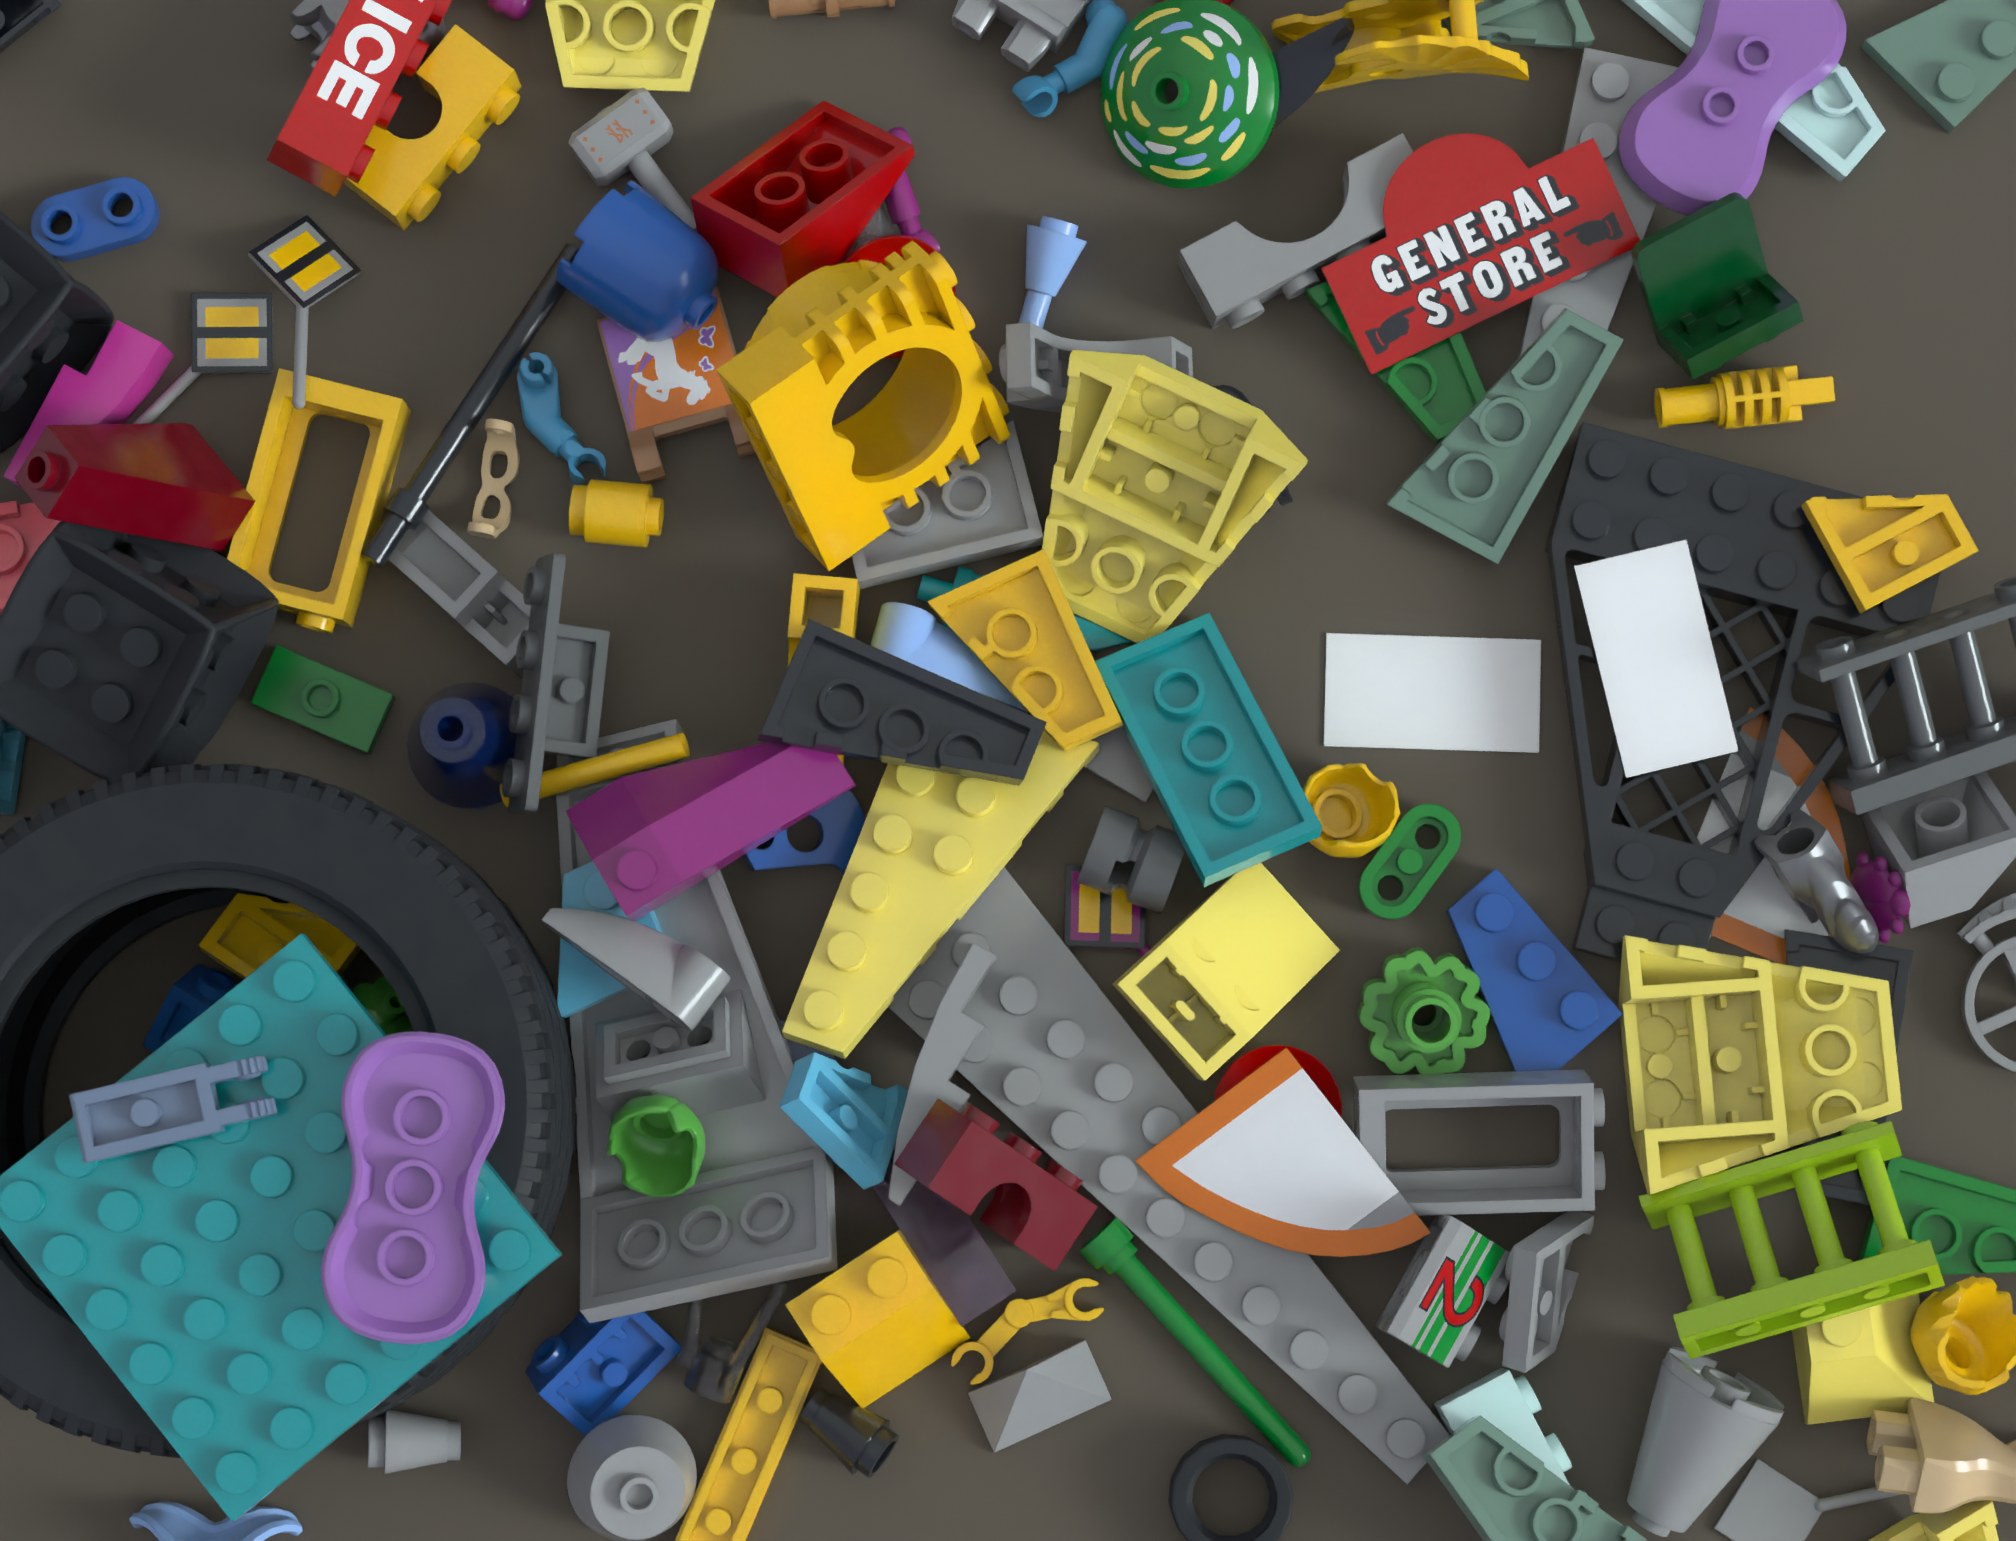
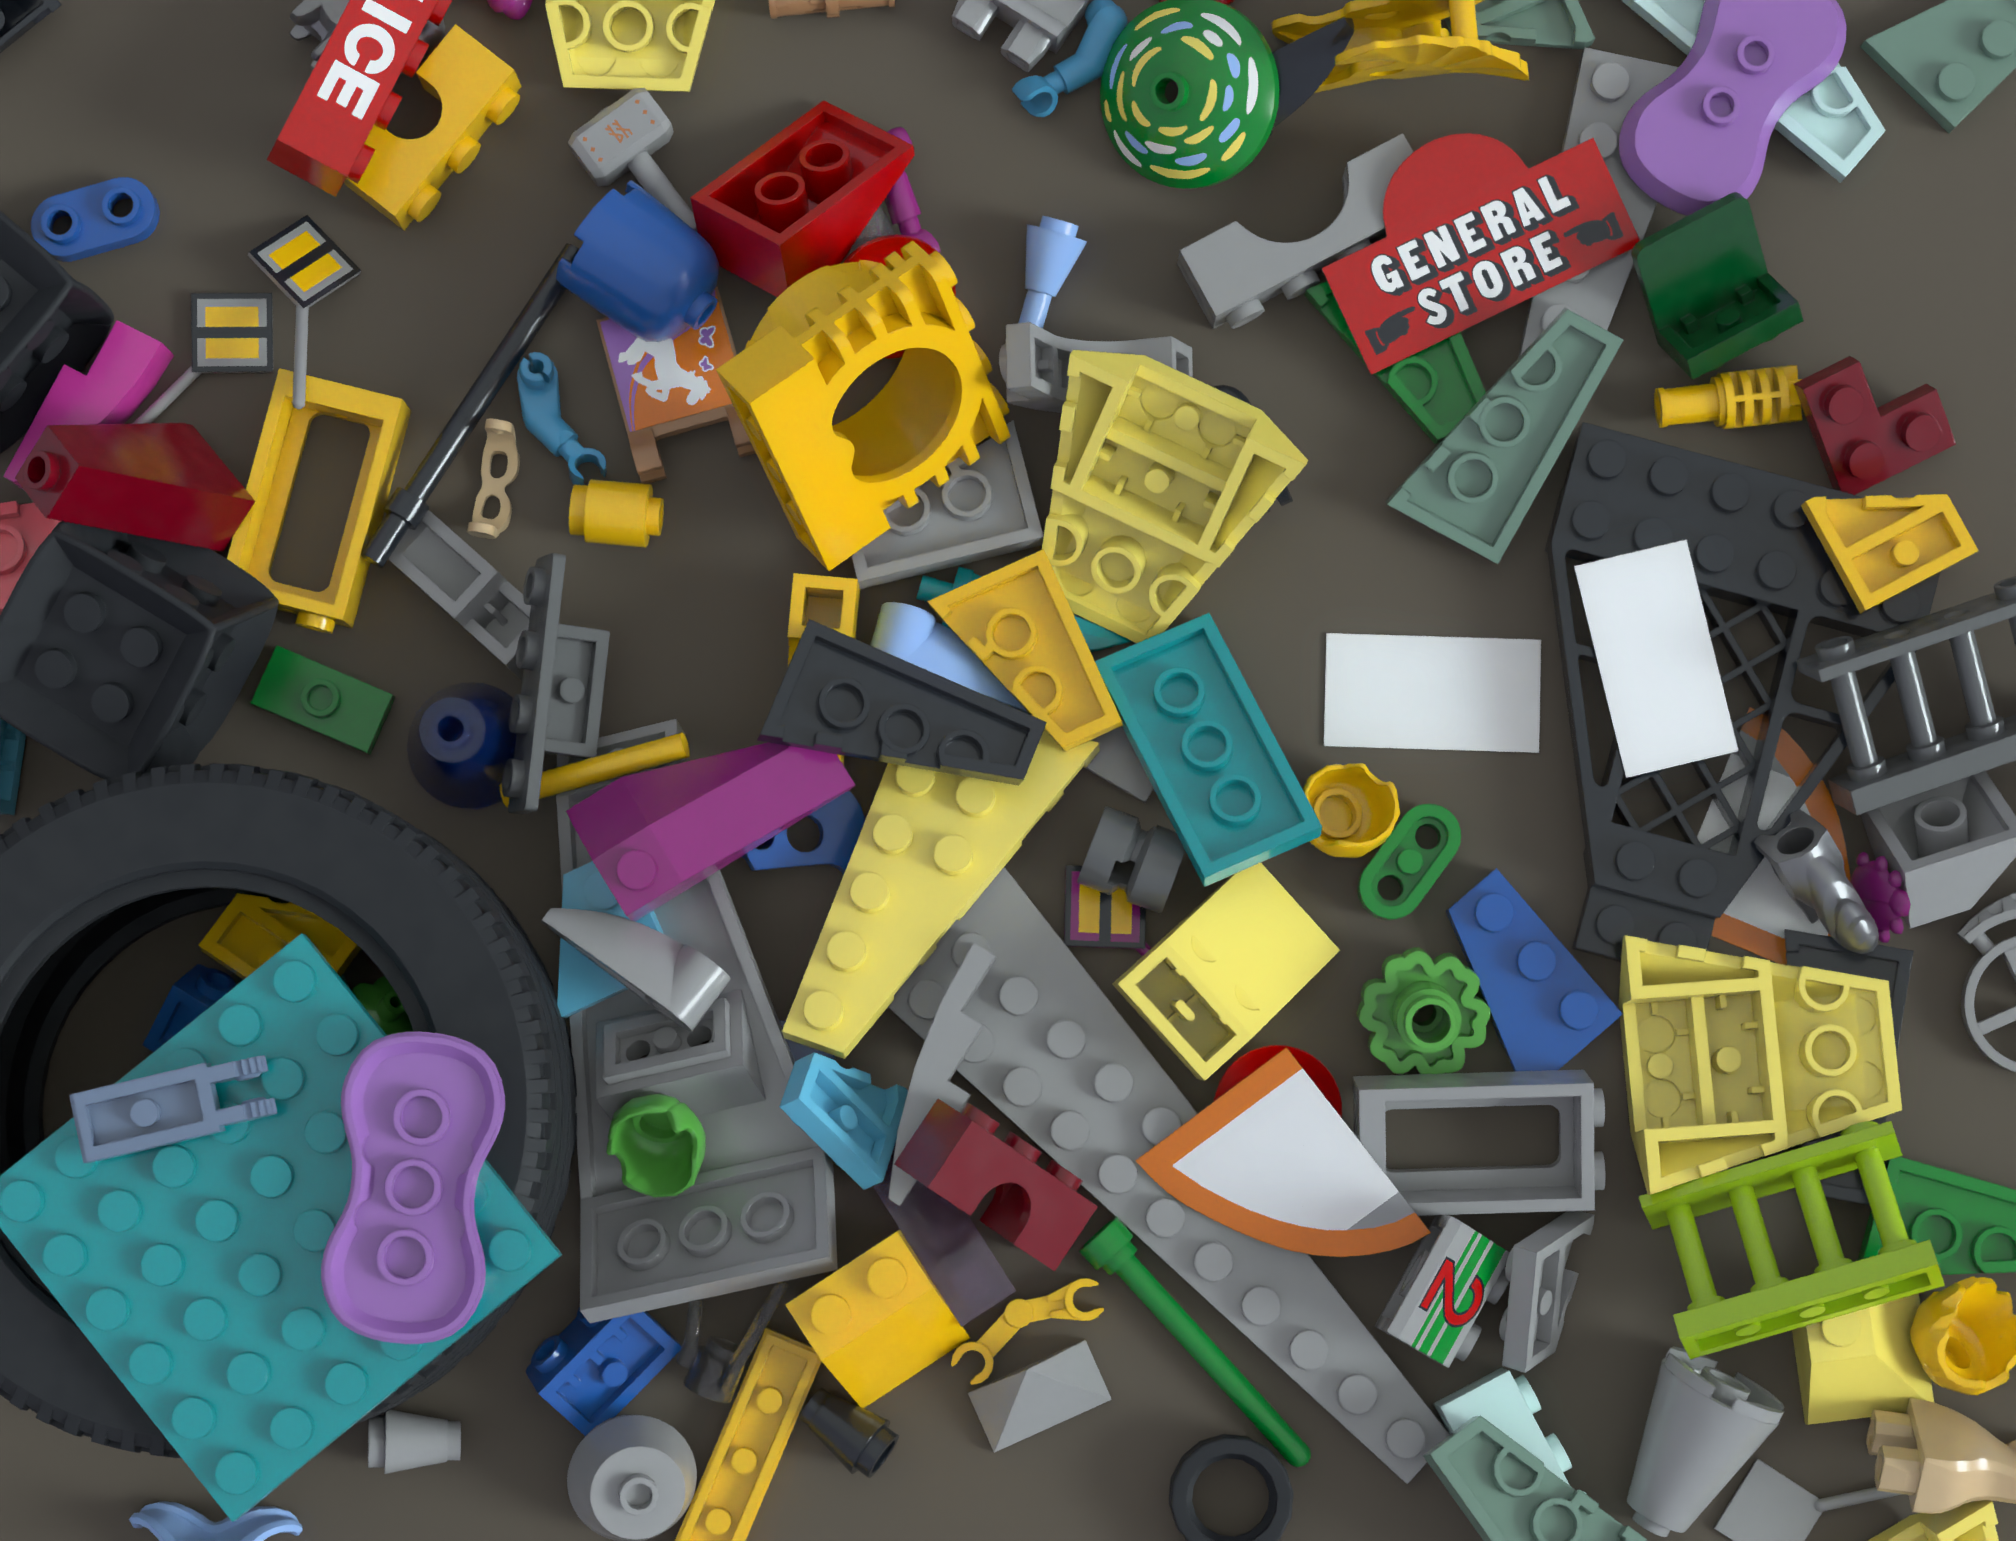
(1867, 442): none -> dark red plate

